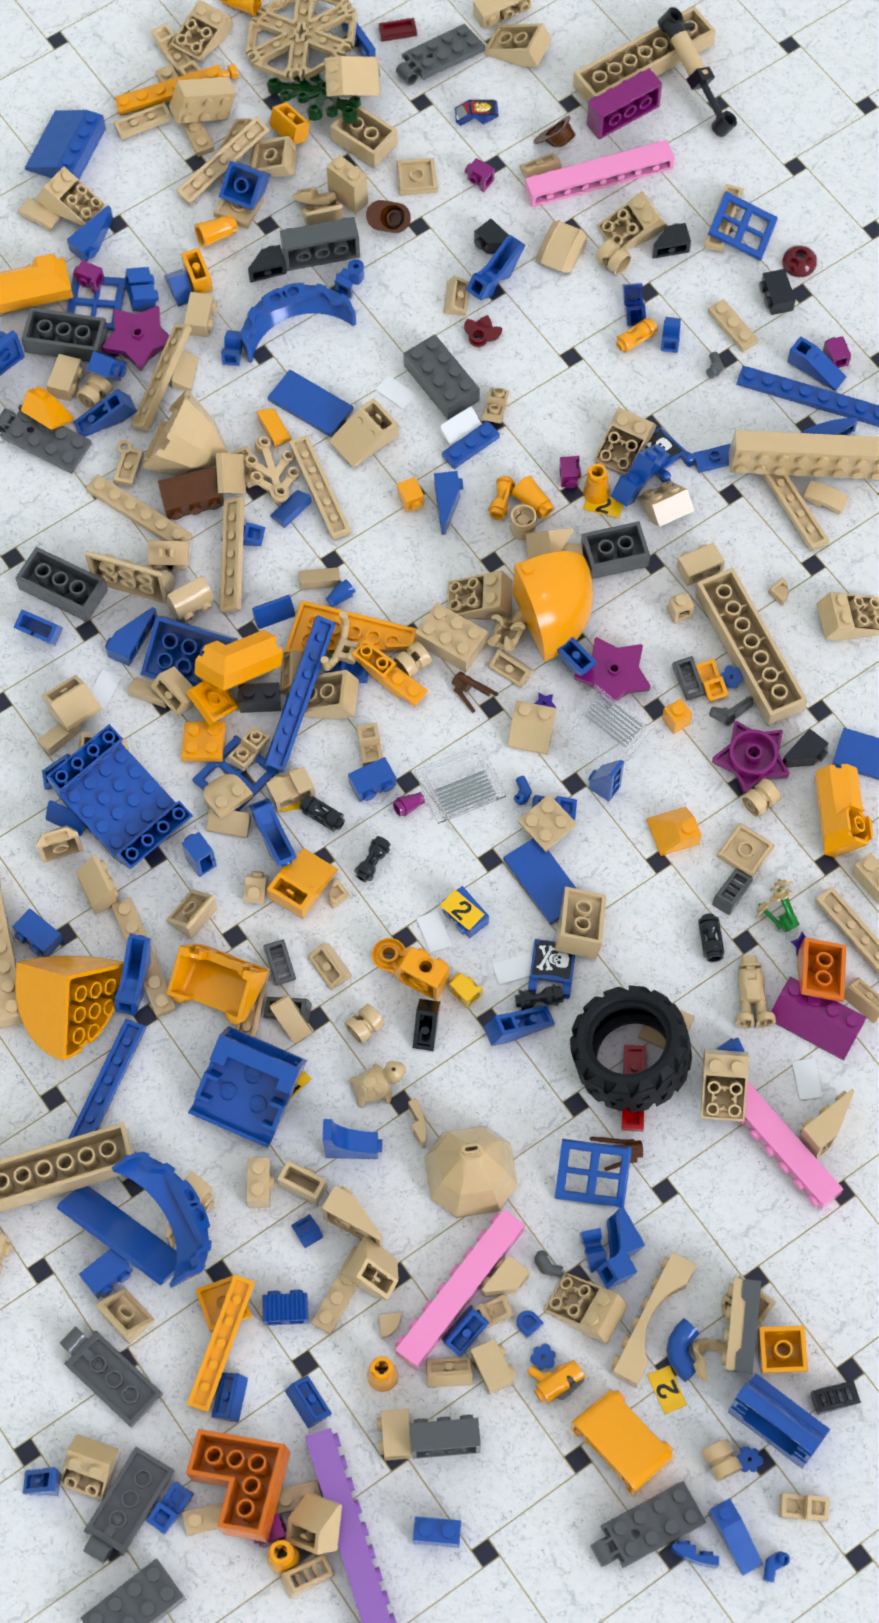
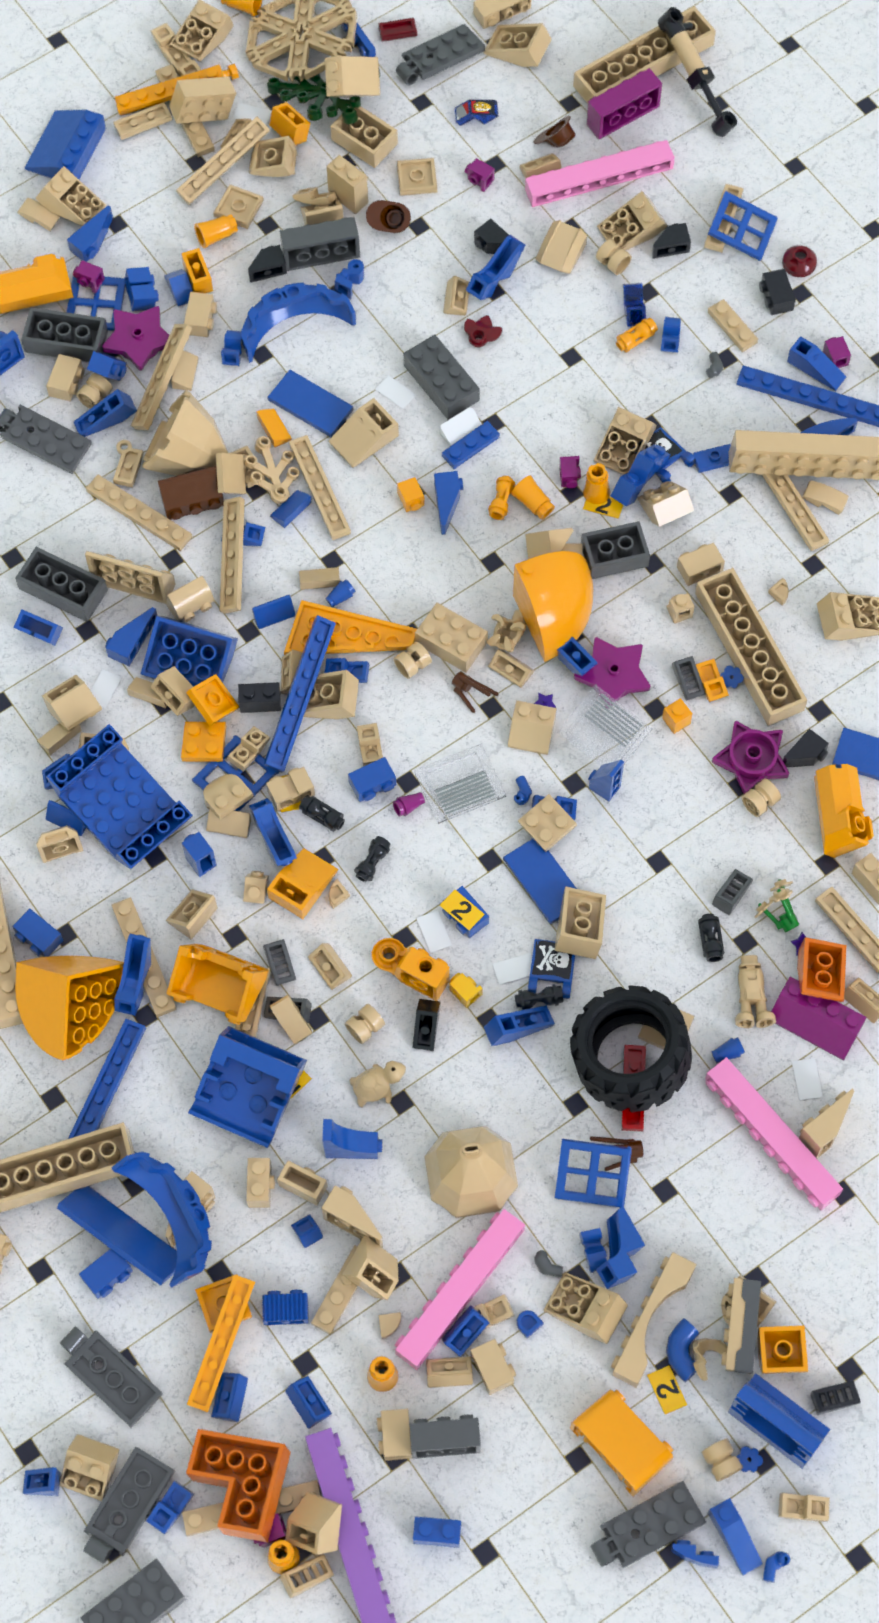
(45, 408): light orange slope -> none
(97, 884): tan slope -> none
(125, 1314): tan slope -> none
(169, 553): tan brick -> none
(239, 661): light orange brick -> none
(244, 184): blue slope -> none
(342, 644): tan piece -> none
(388, 674): light orange slope -> none
(418, 1128): tan slope -> none
(481, 596): tan slope -> none
(496, 405): tan slope -> none
(507, 1278): tan slope -> none
(522, 521): tan wheel -> none
(544, 1350): blue plant -> none
(559, 1383): light orange piece -> none
(674, 830): light orange slope -> none
(724, 1085): tan slope -> none
(728, 716): dark grey piece -> none
(745, 850): tan tile -> none

